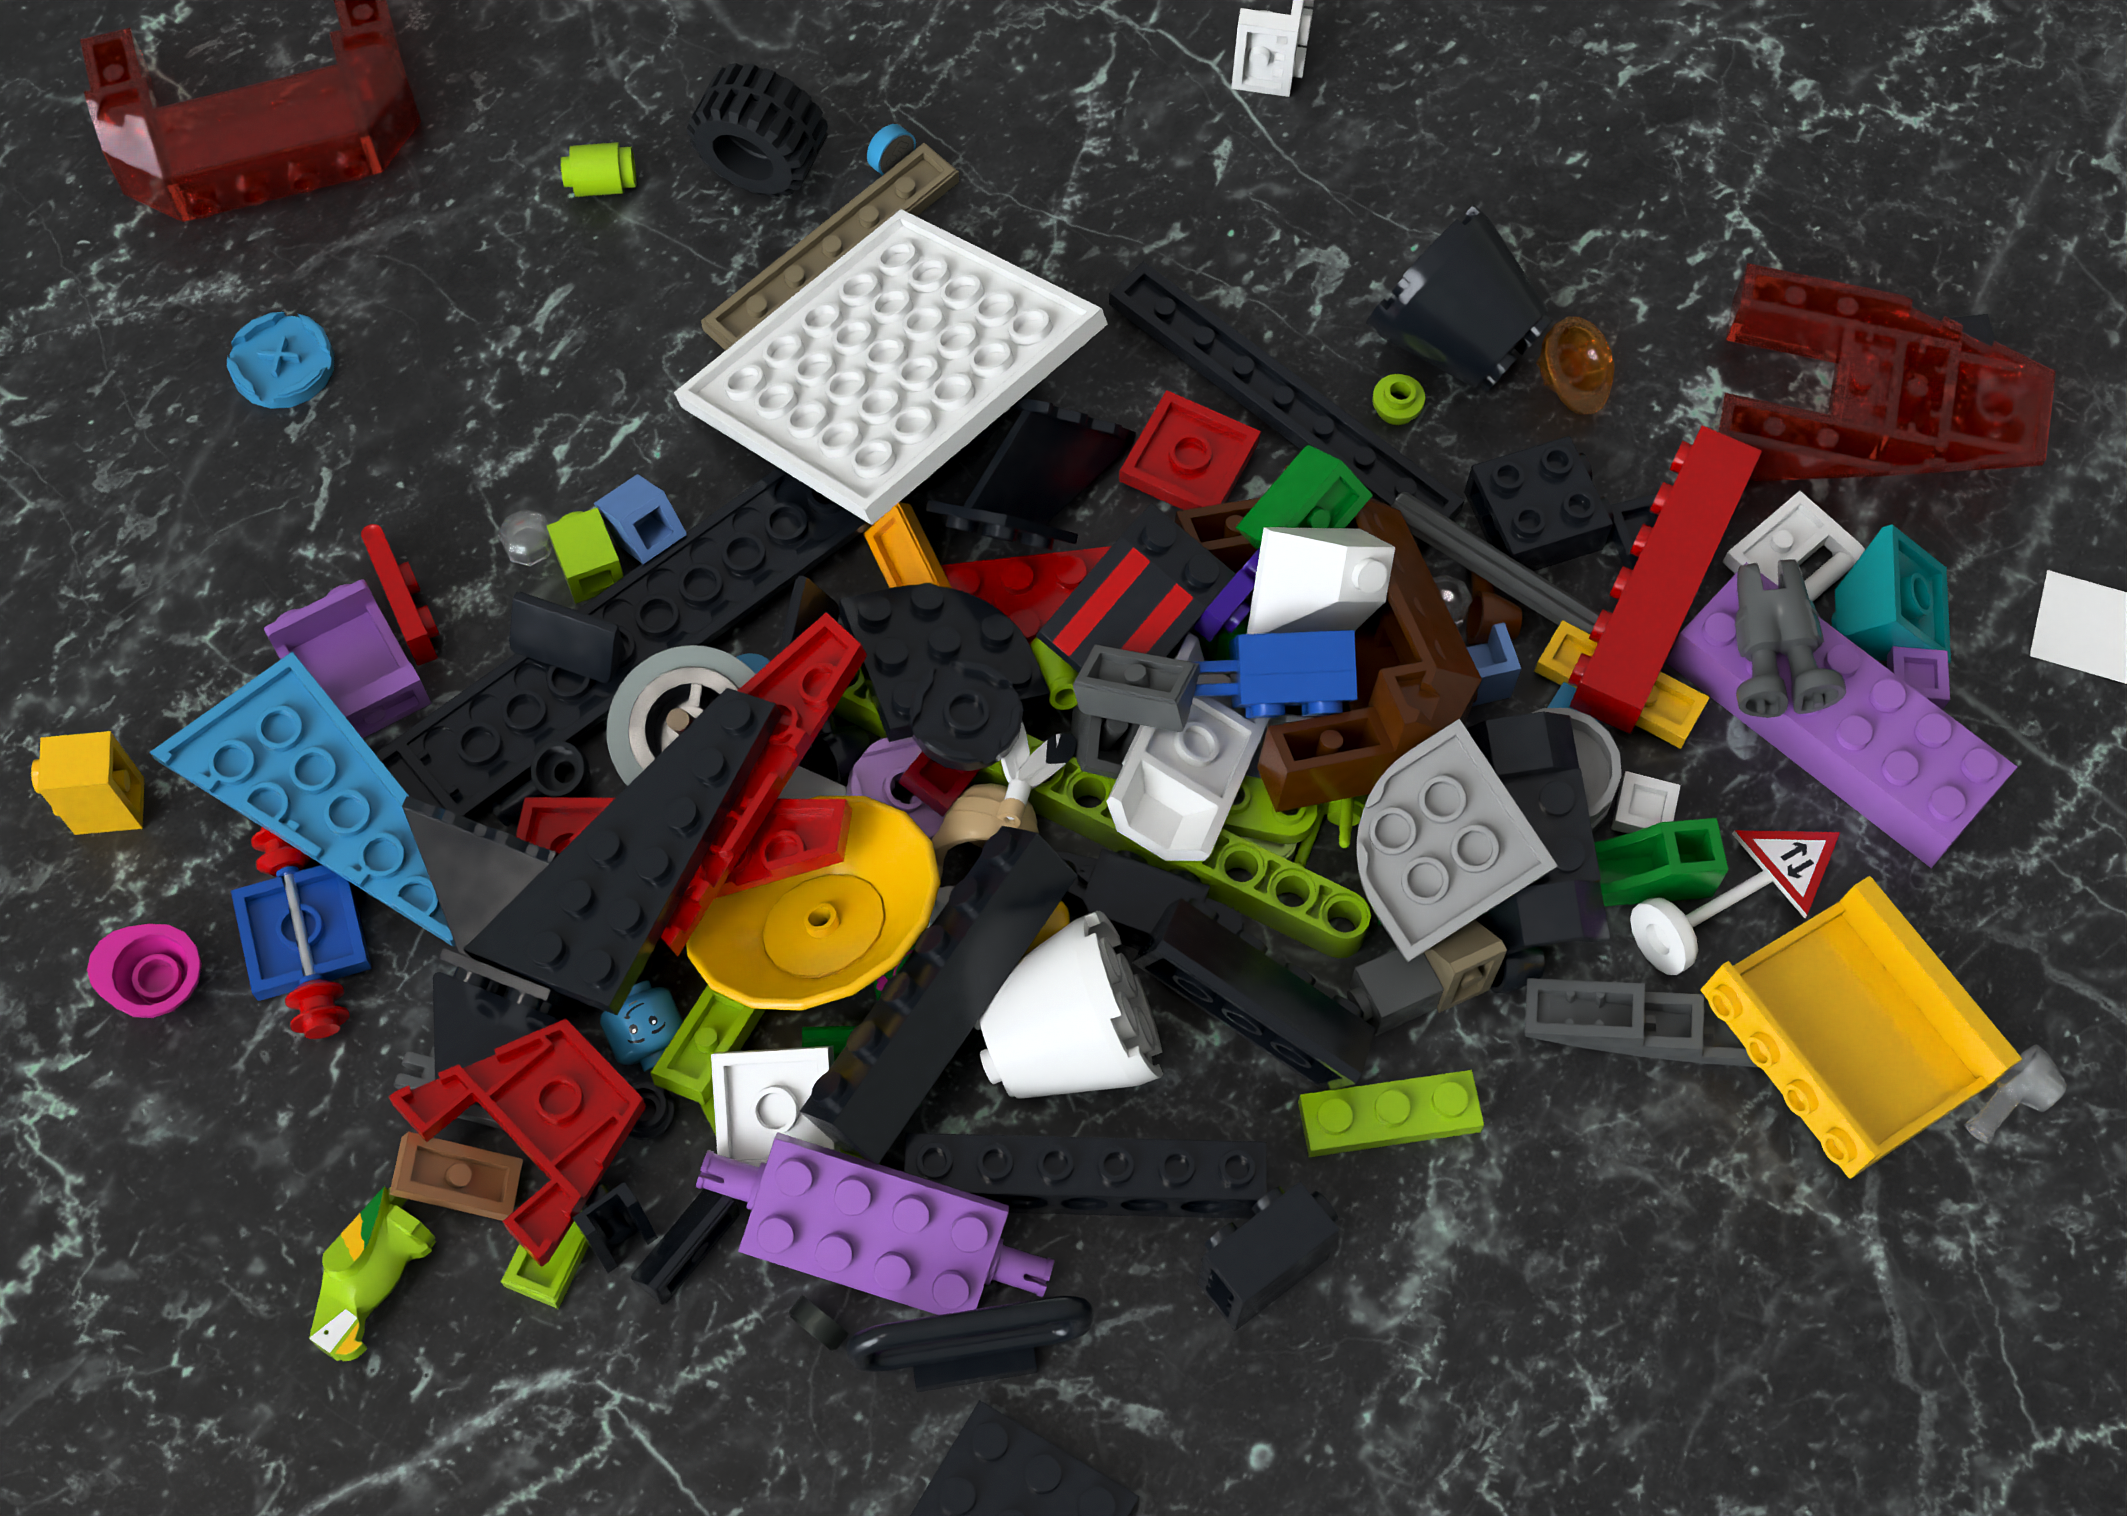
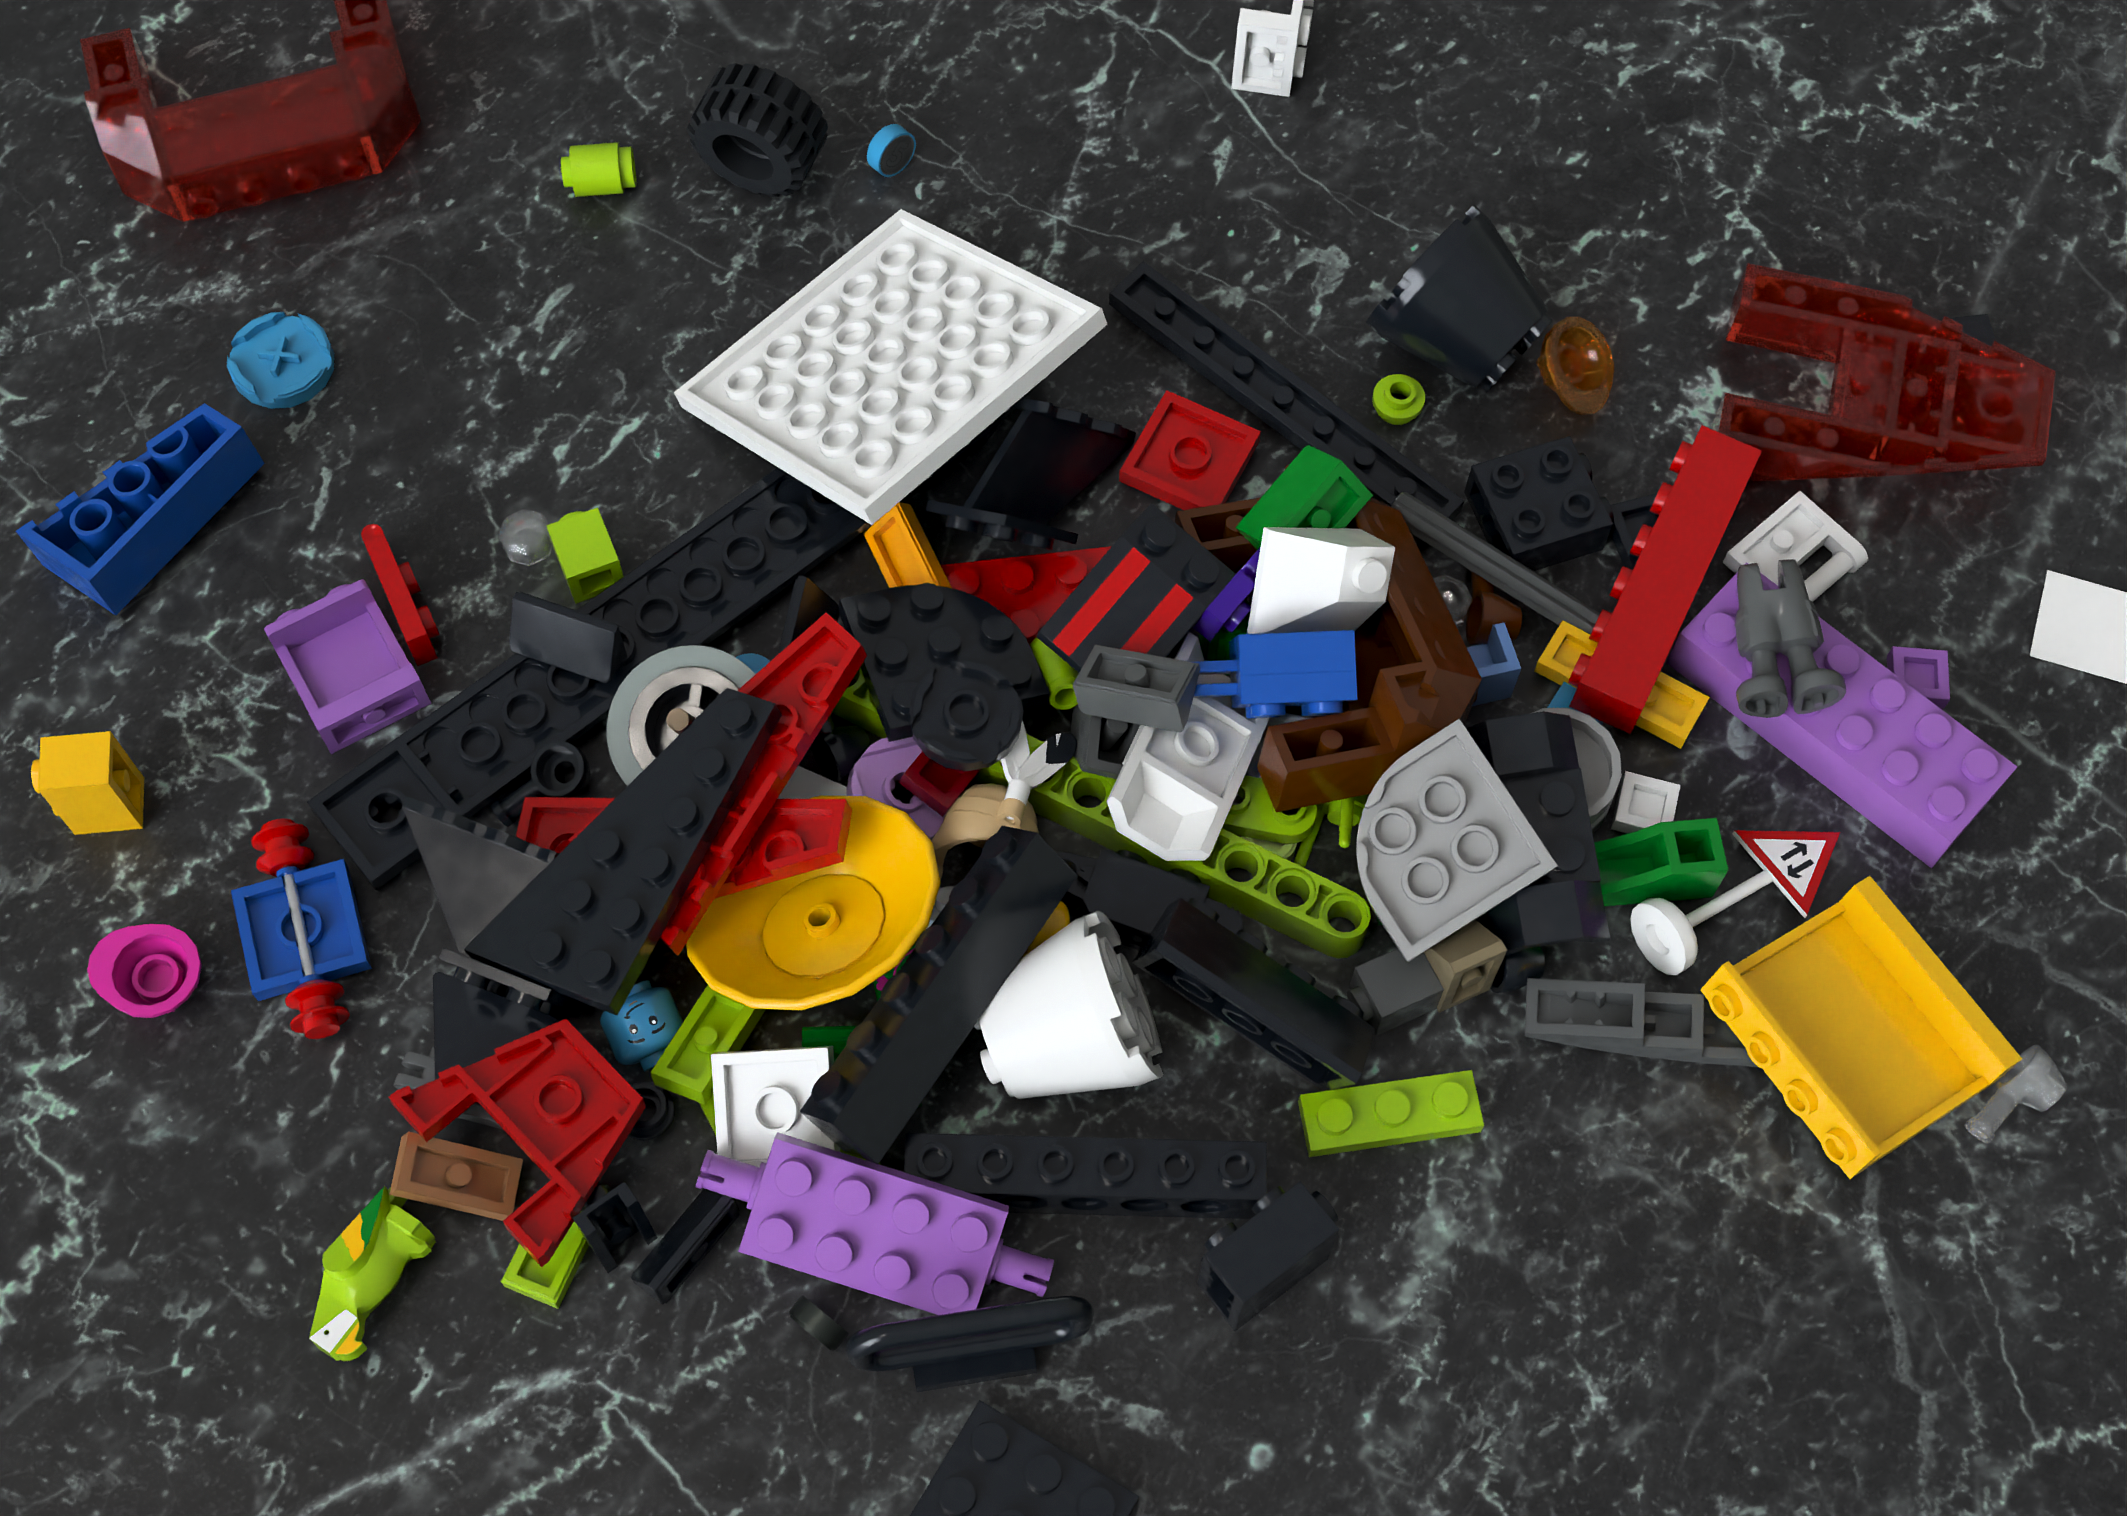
(145, 508): none -> blue wedge
(309, 778): dark azure wing -> none
(640, 518): medium blue brick -> none
(907, 186): dark tan tile -> none
(1894, 598): teal slope -> none

